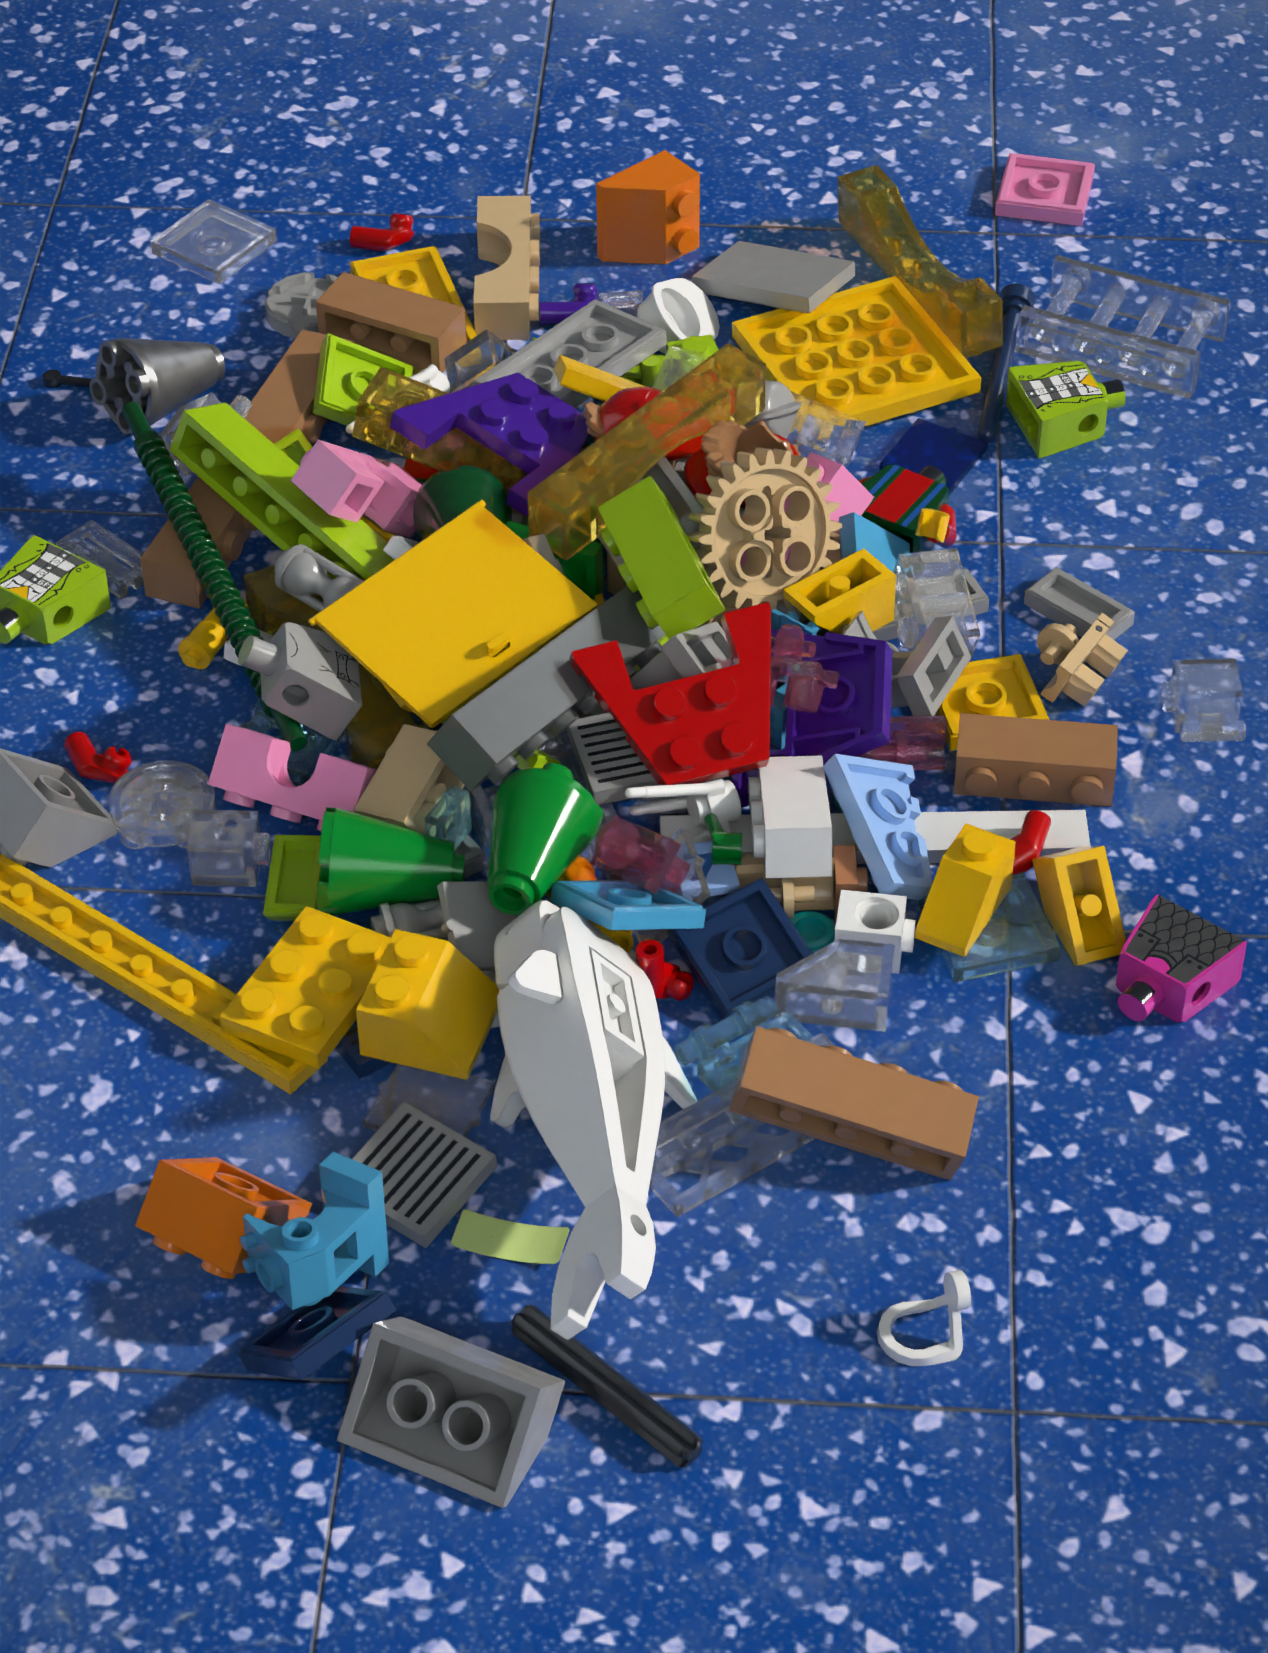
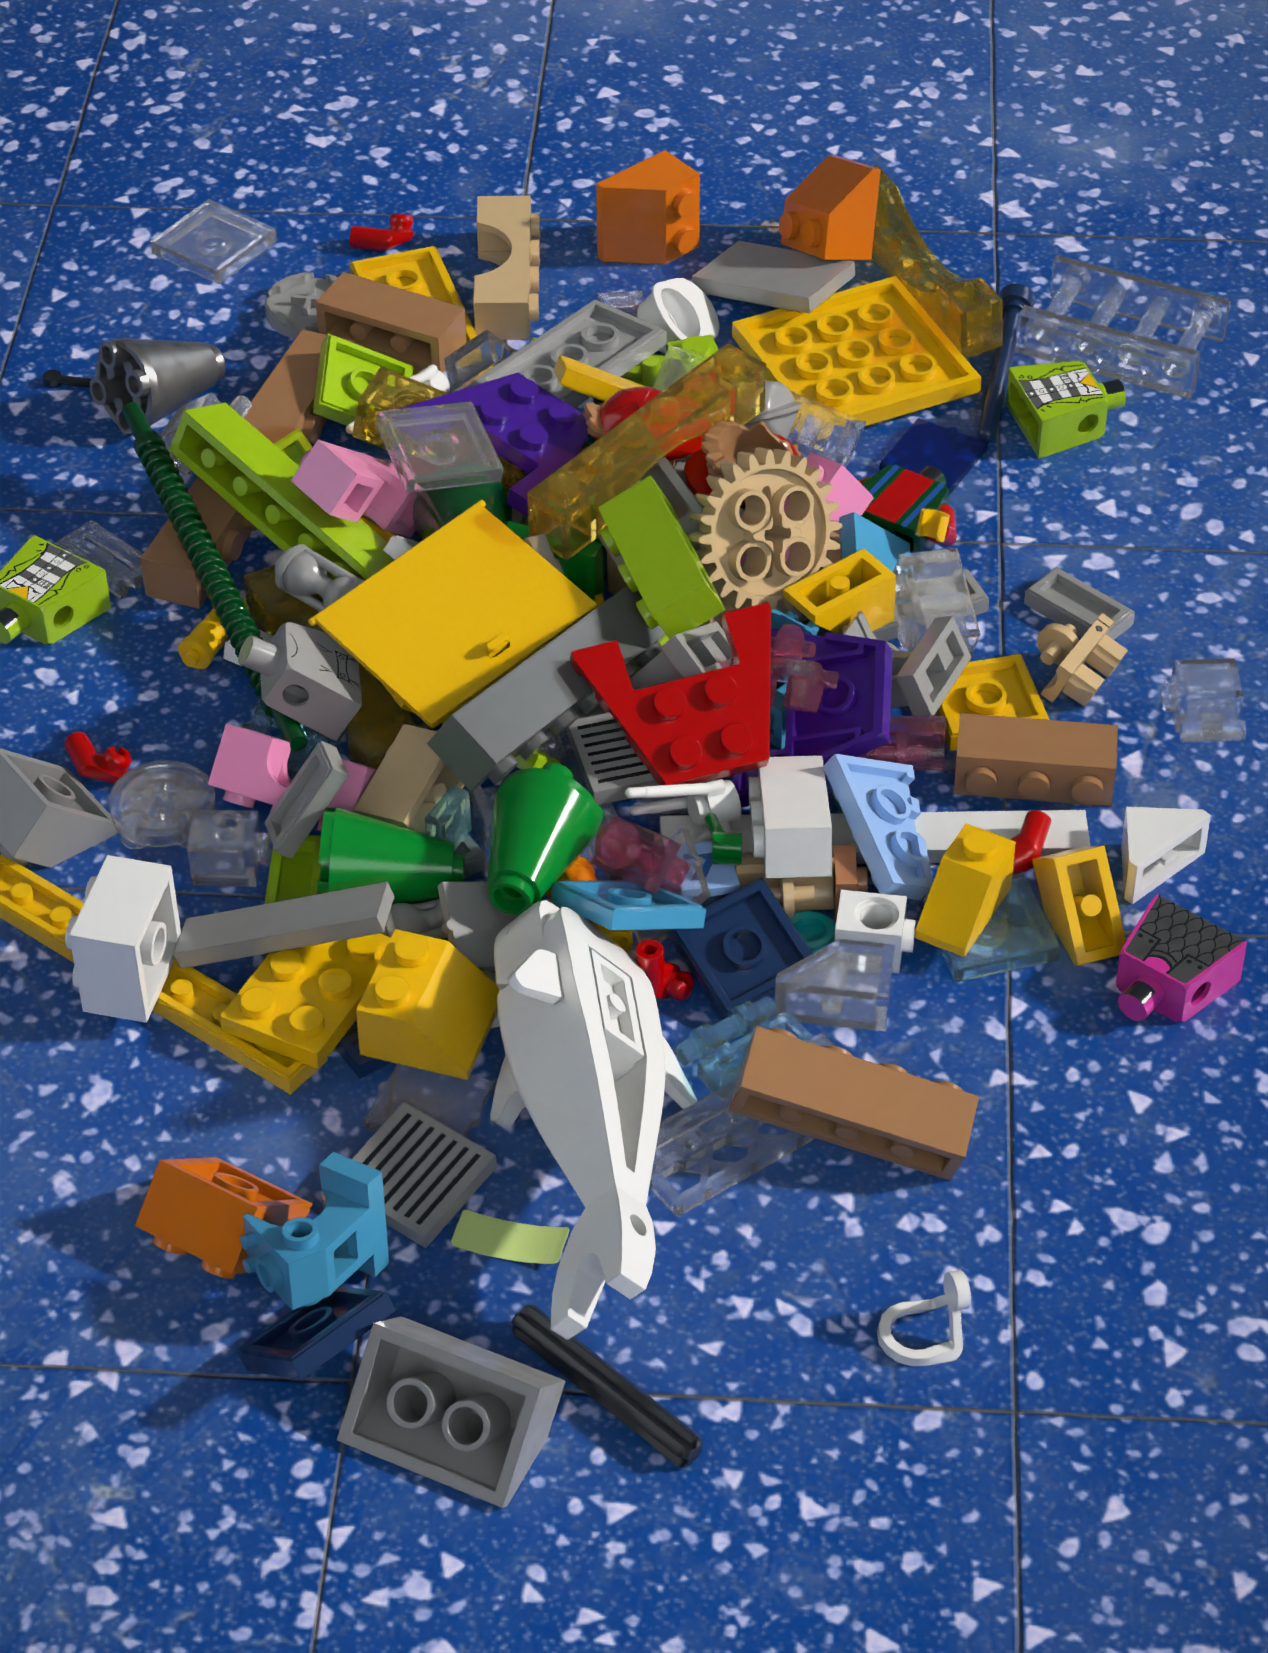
(124, 938): none -> white brick
(284, 925): none -> light grey tile
(306, 799): none -> light grey tile
(439, 446): none -> clear tile
(555, 312): dark purple arm -> none
(833, 211): none -> orange slope
(1045, 189): bright pink tile -> none
(1159, 845): none -> white slope

